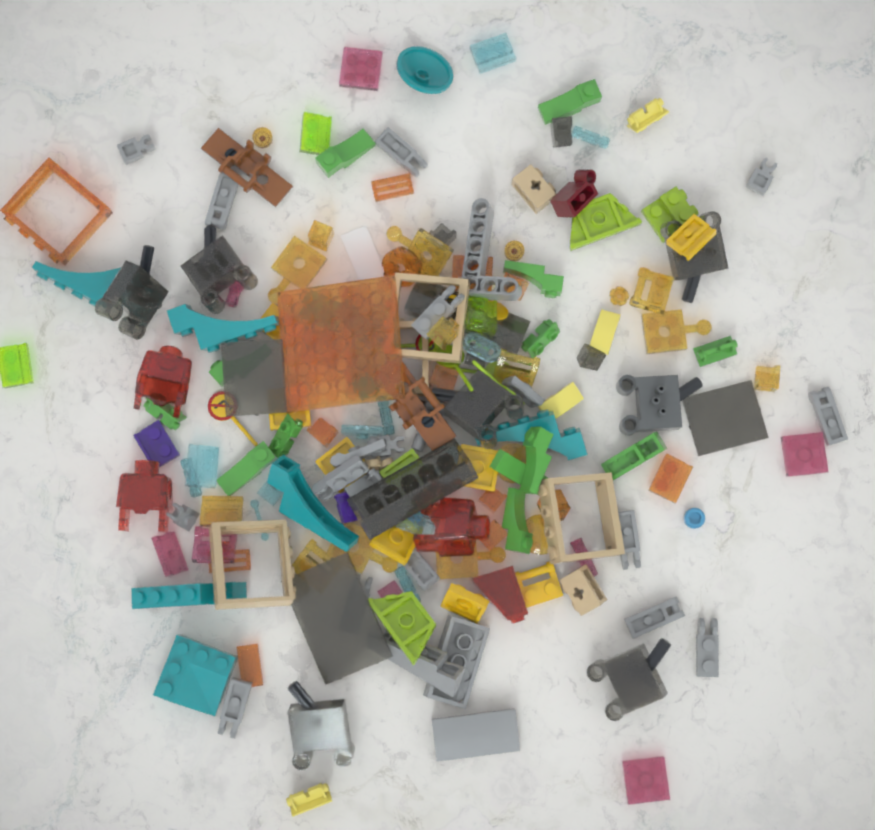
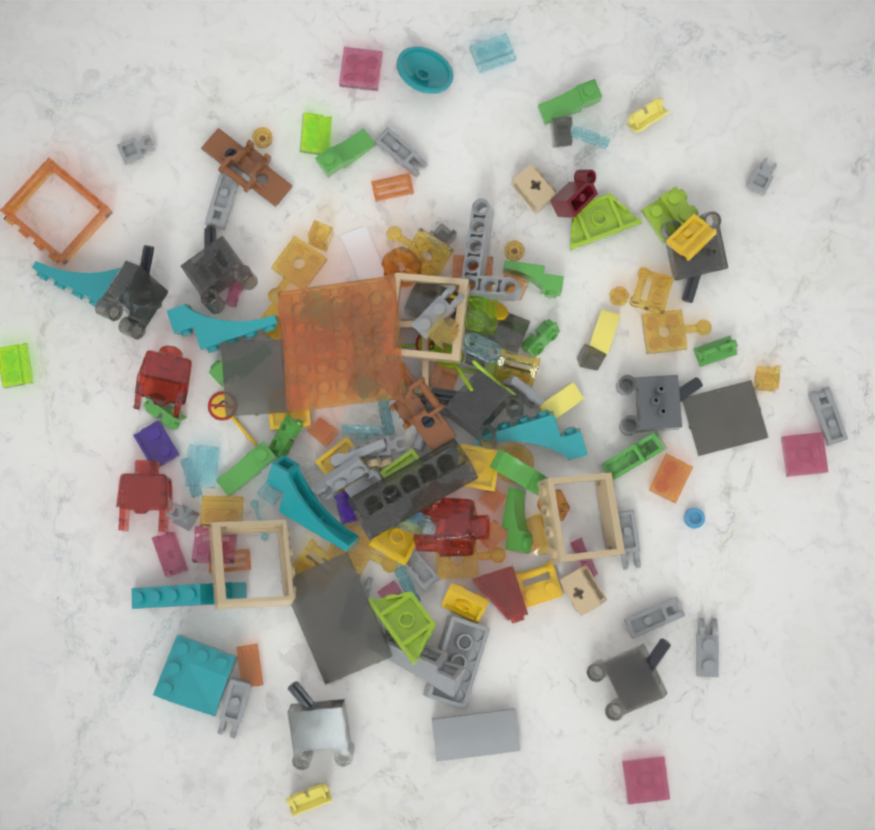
(537, 461): bright green slope -> none

